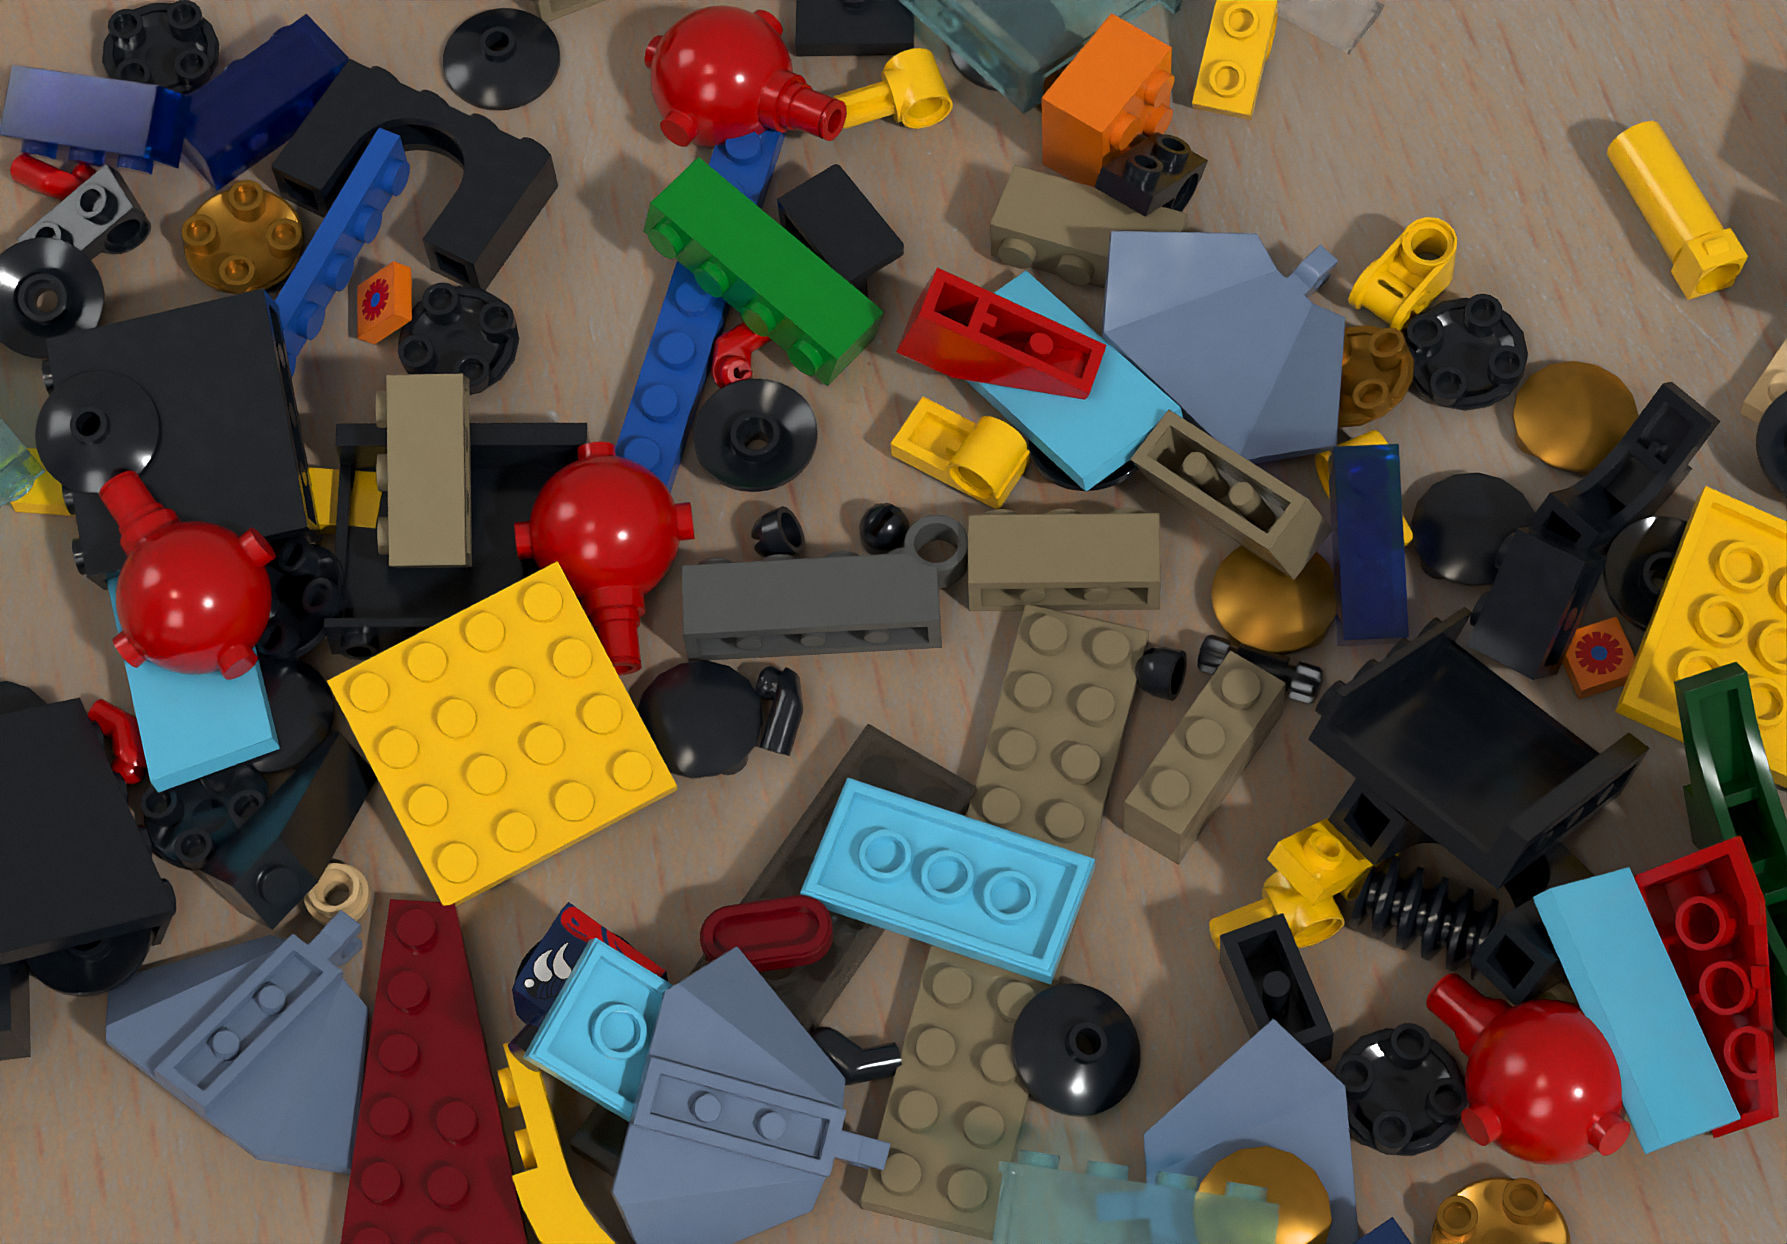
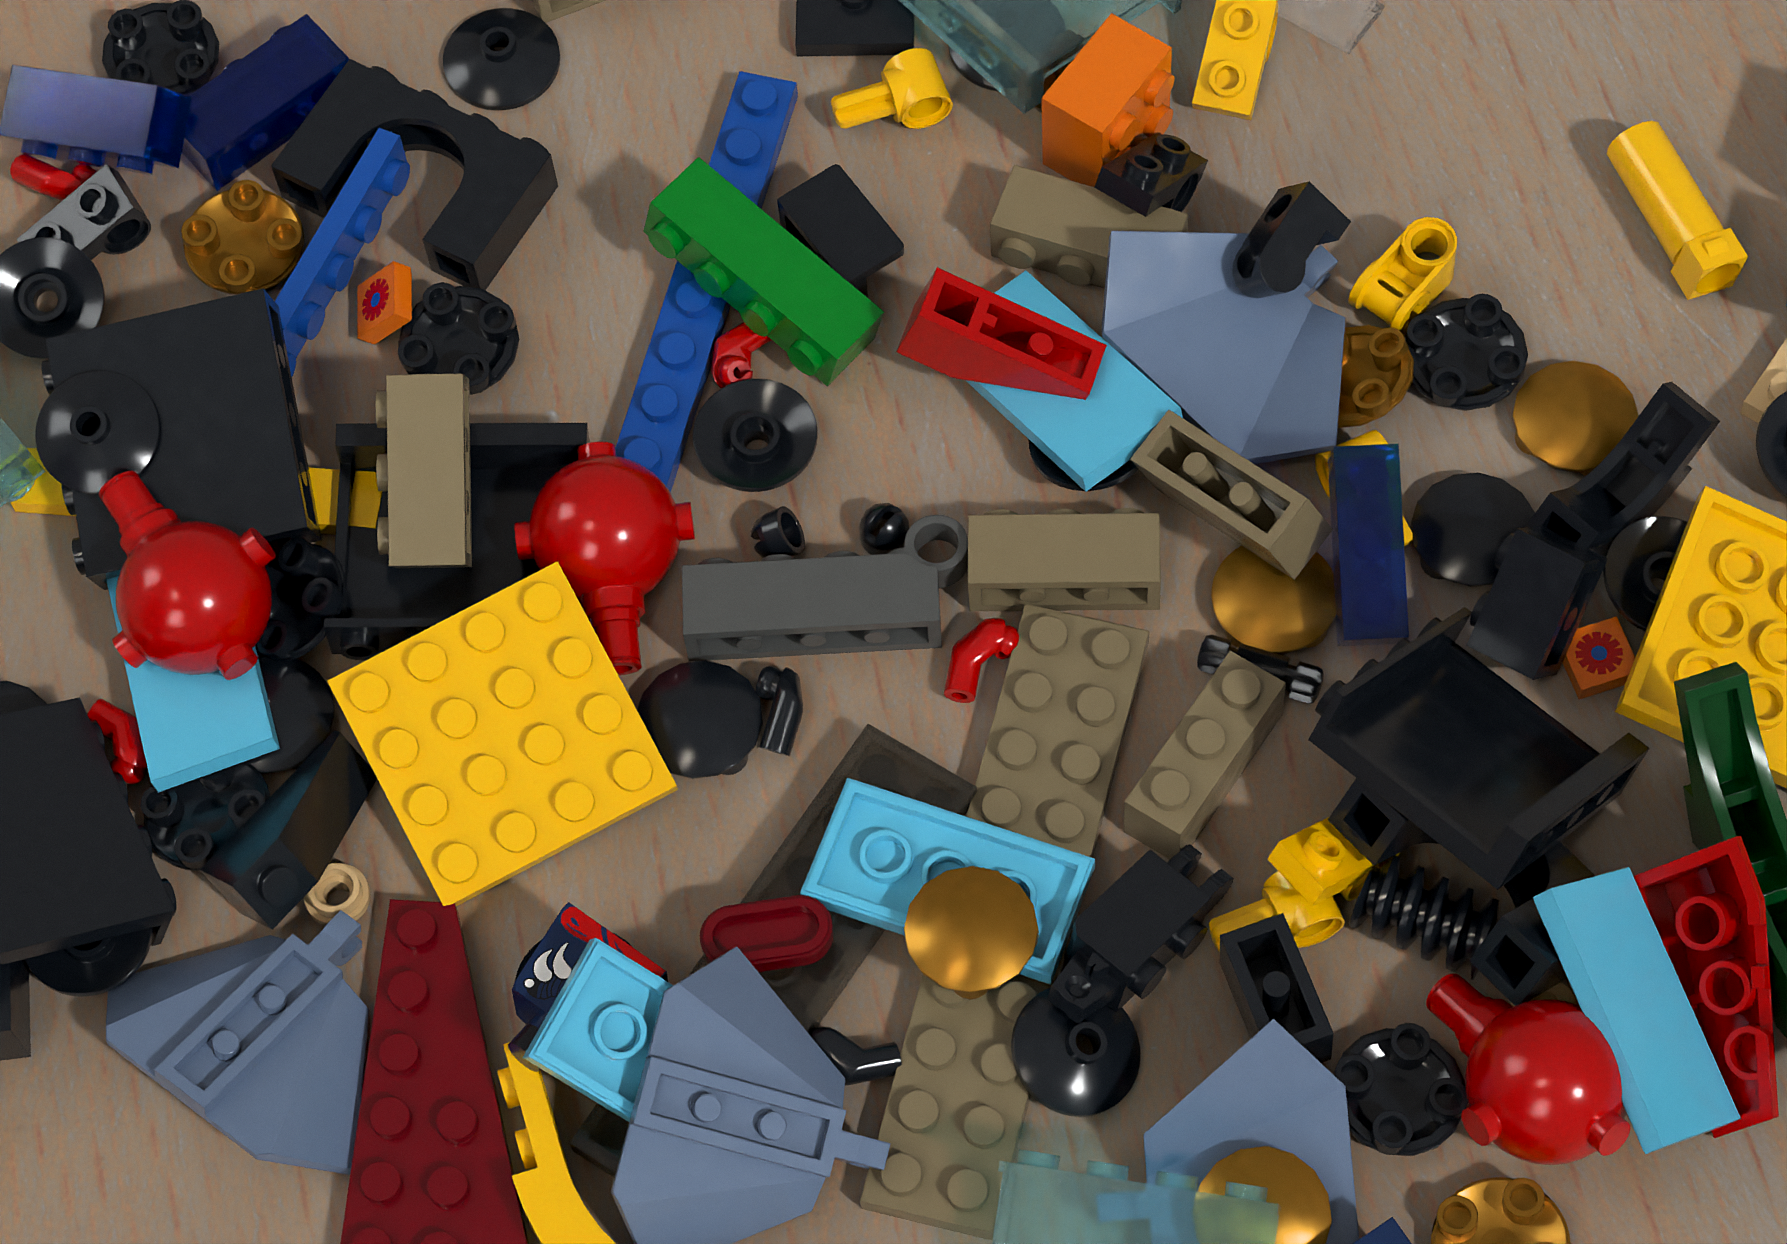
(732, 76): red piece -> none
(971, 457): yellow plate -> none
(971, 651): none -> red arm
(971, 930): none -> pearl gold dish
(1134, 932): none -> black hinge
(1162, 672): black hinge -> none
(1284, 238): none -> black leg

